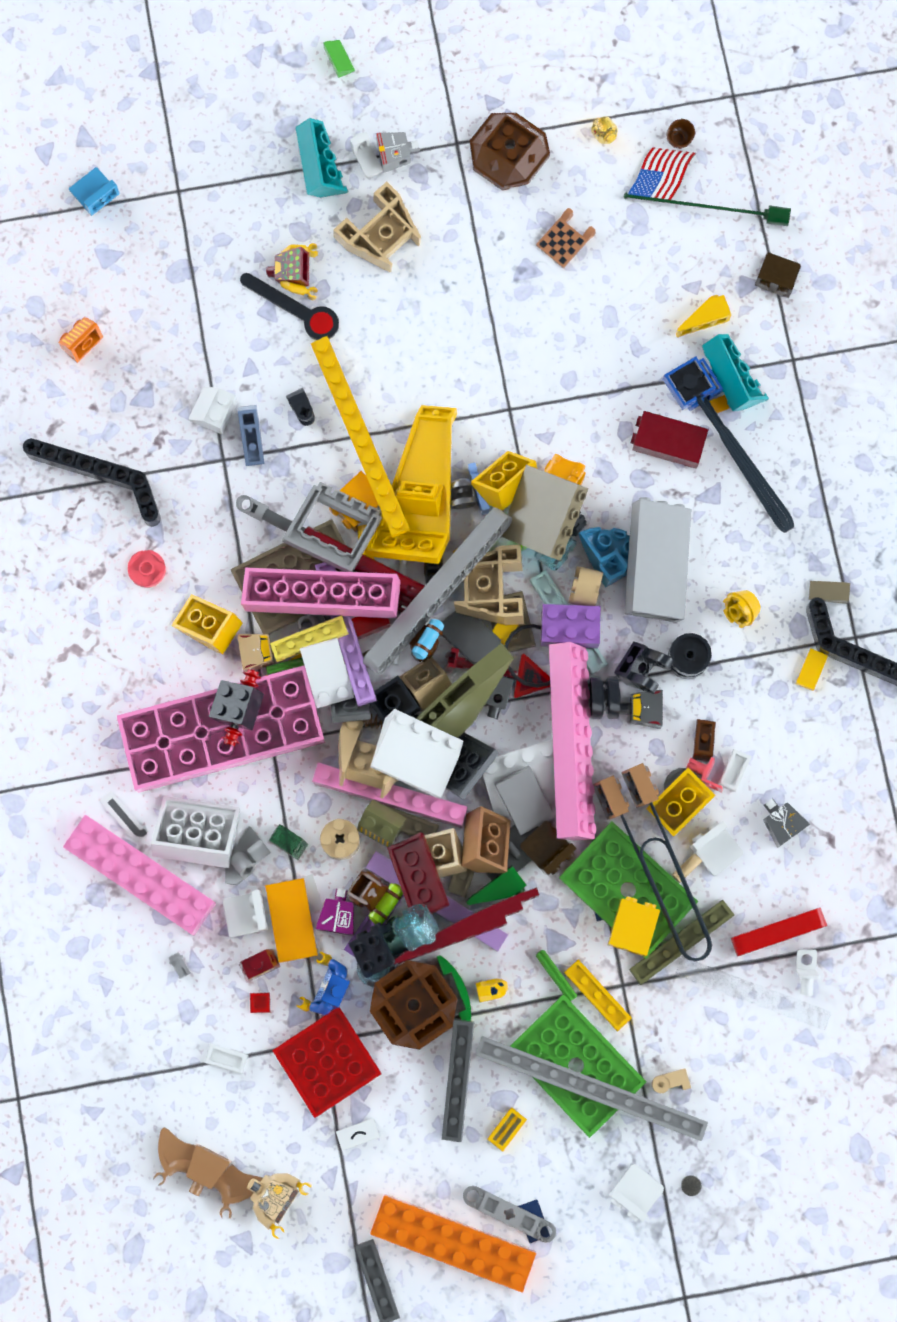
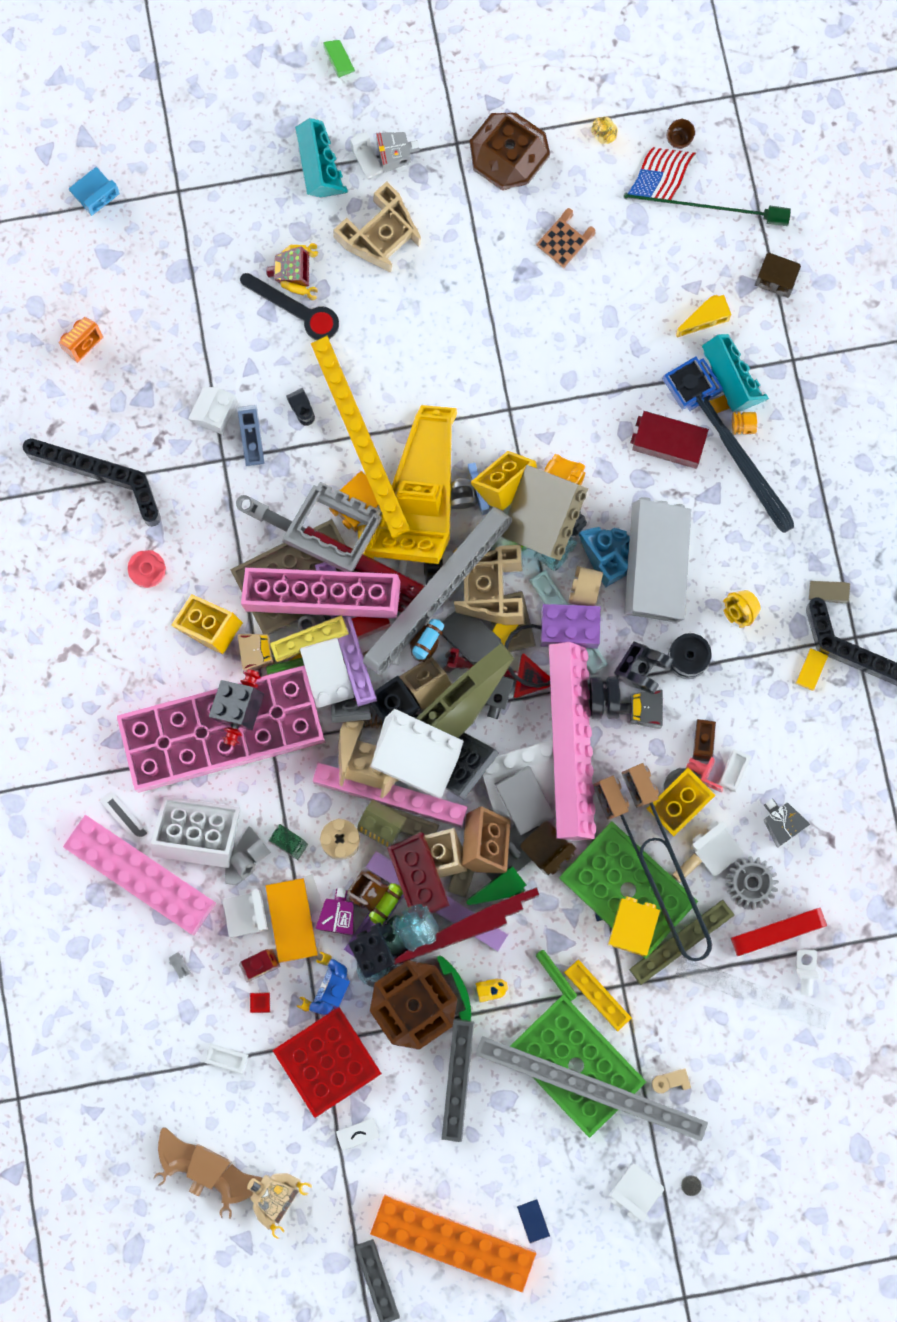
(517, 1115): yellow tile -> none
(523, 1220): light grey piece -> none
(741, 888): none -> light grey gear
(744, 423): none -> light orange piece

